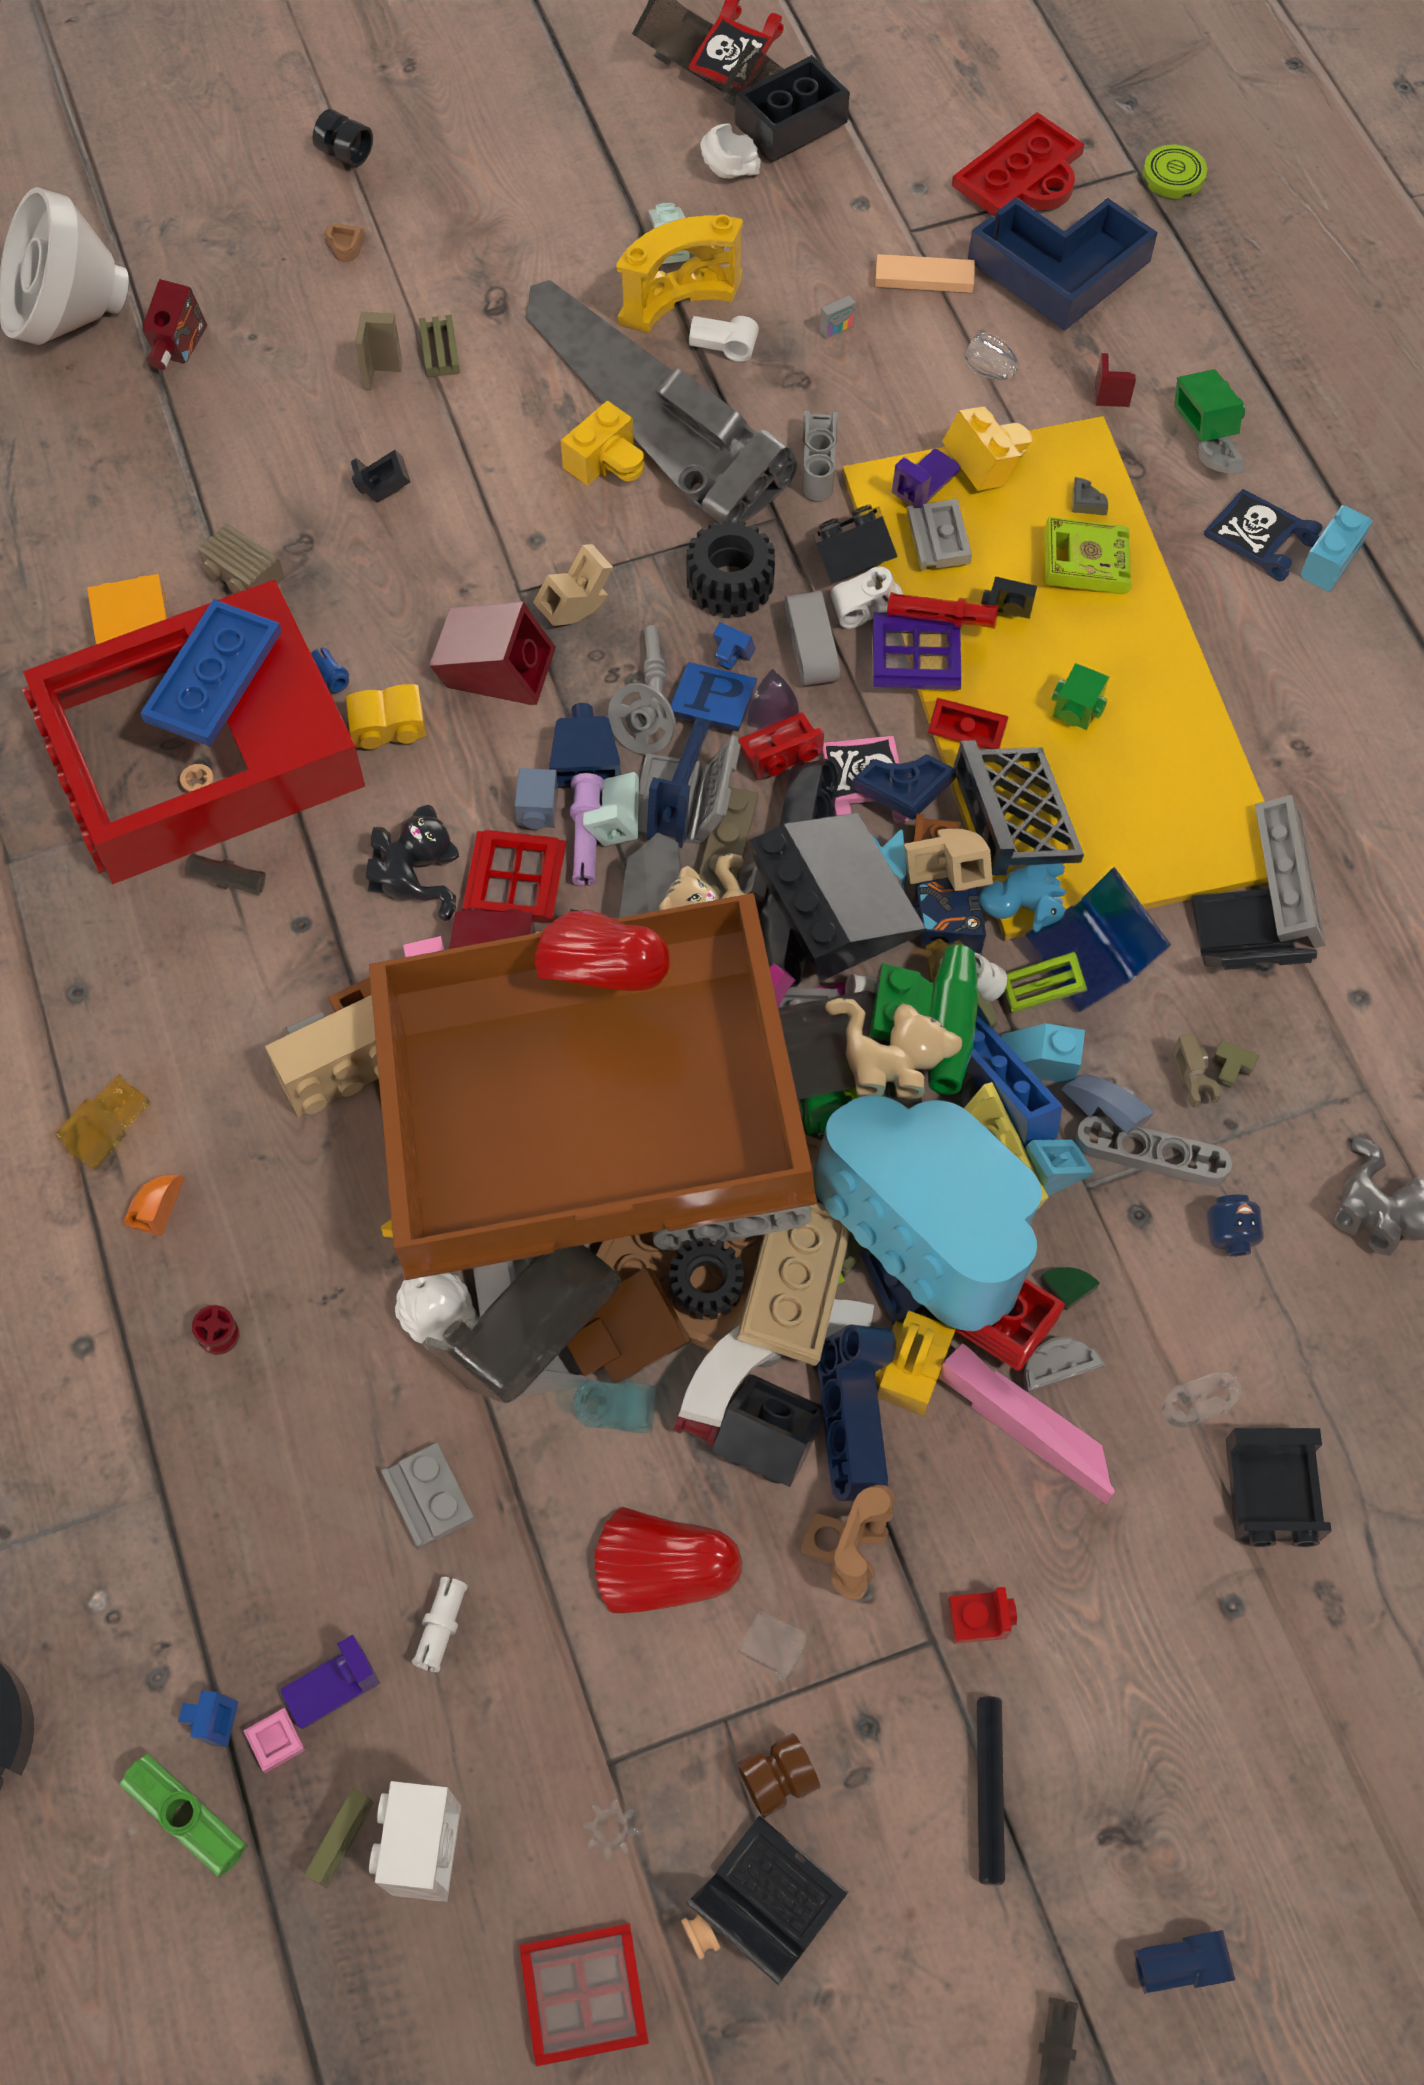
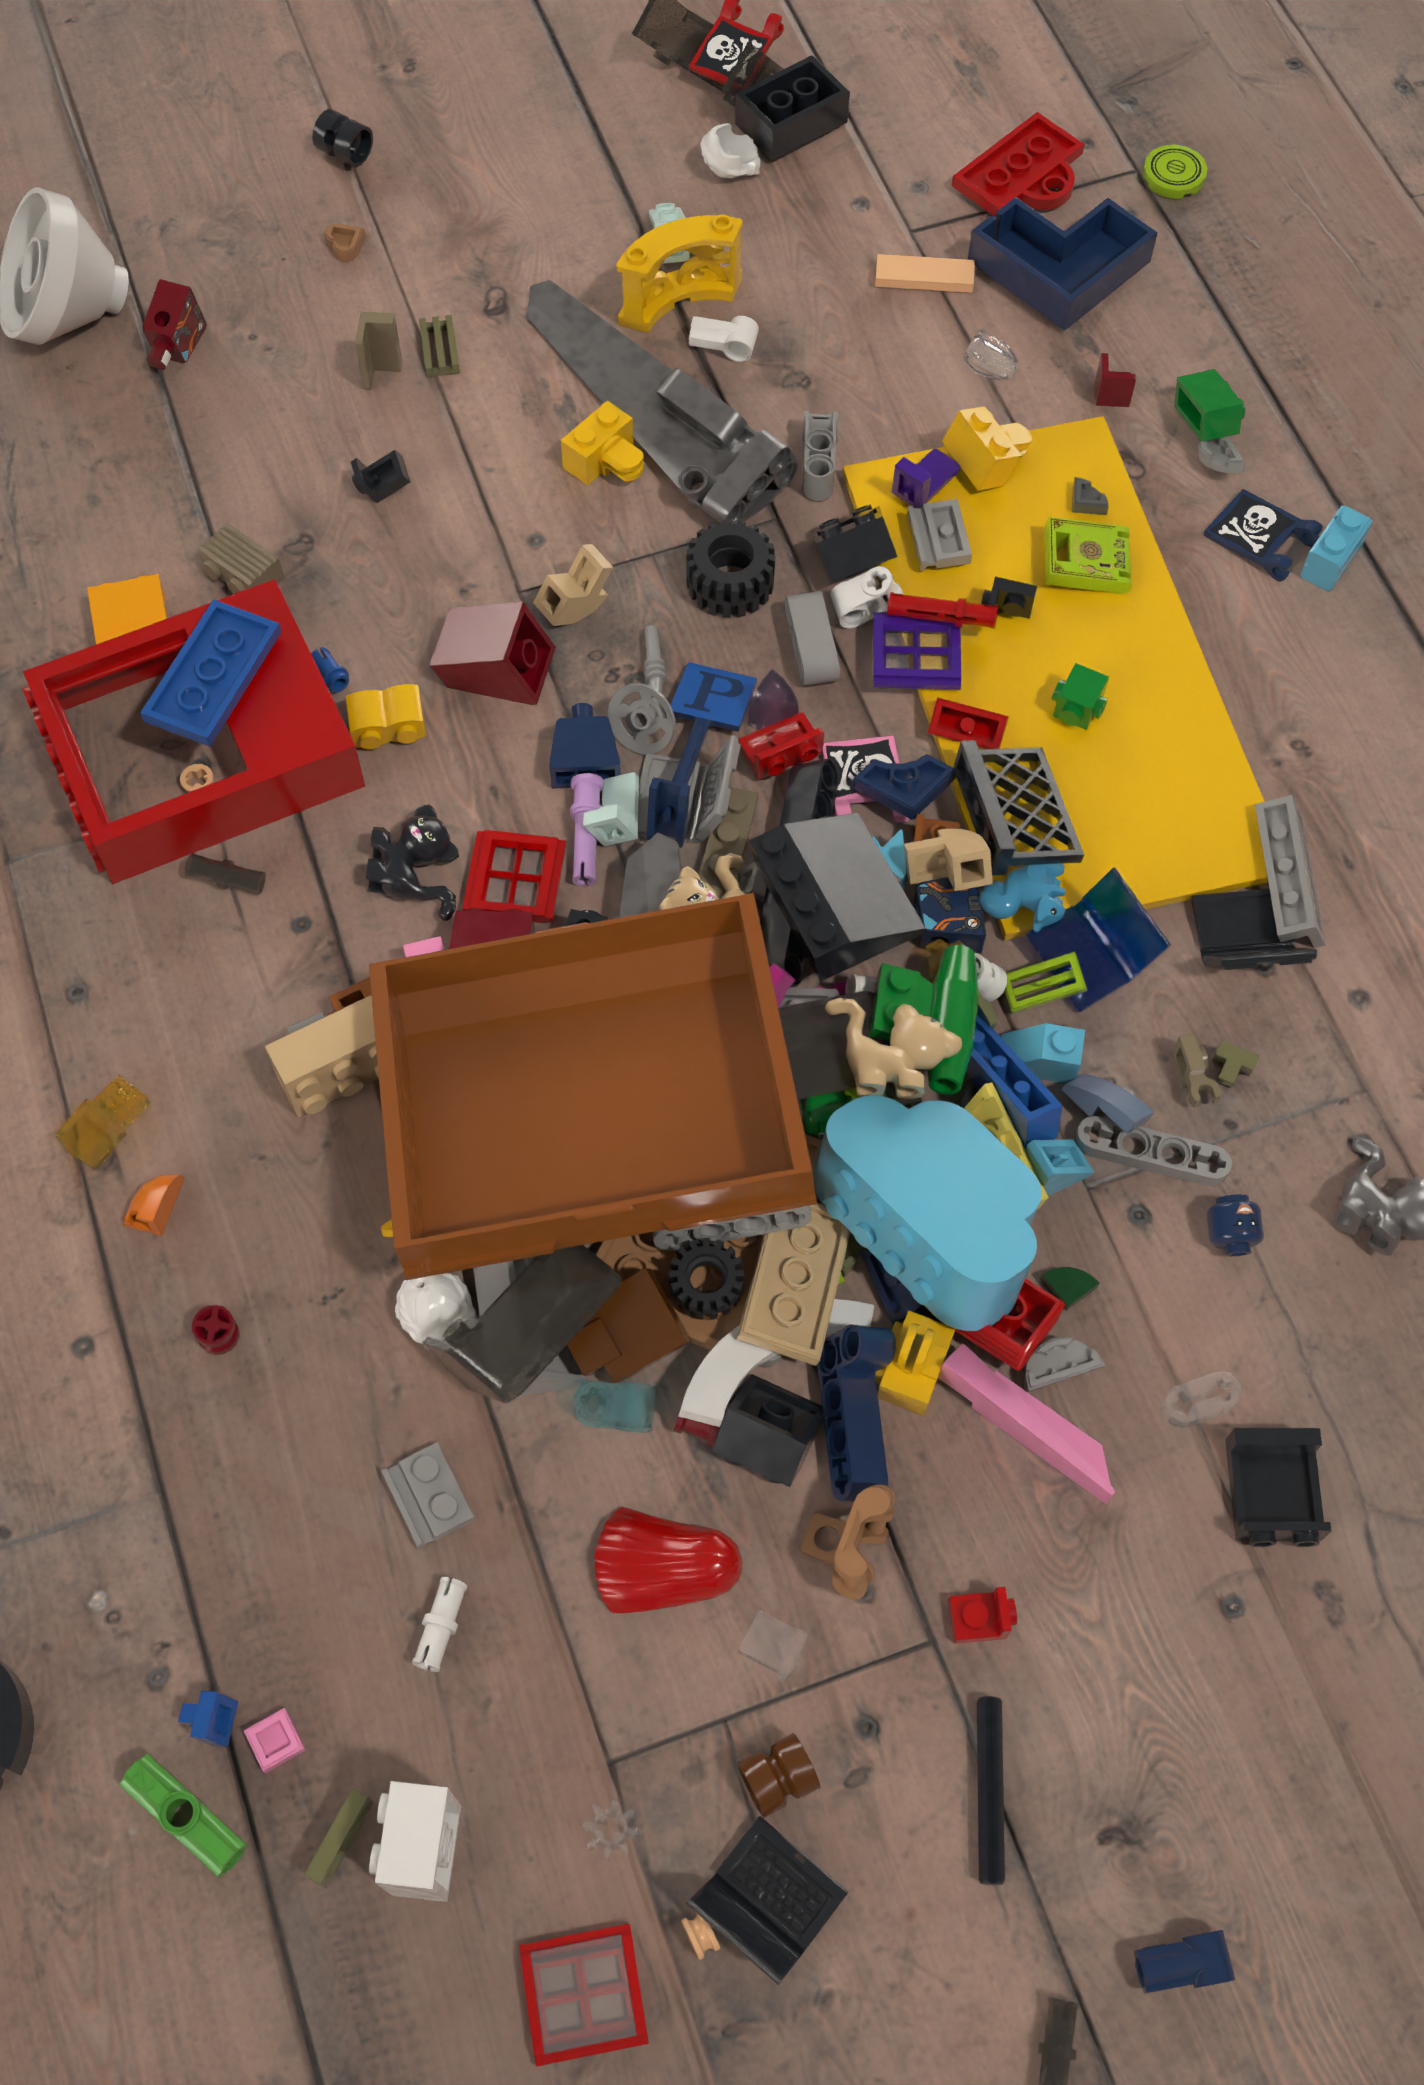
(330, 1684): dark purple bracket -> none
(536, 798): sand blue brick -> none
(601, 953): red hair -> none
(732, 645): blue tile -> none
(837, 317): light grey tile -> none

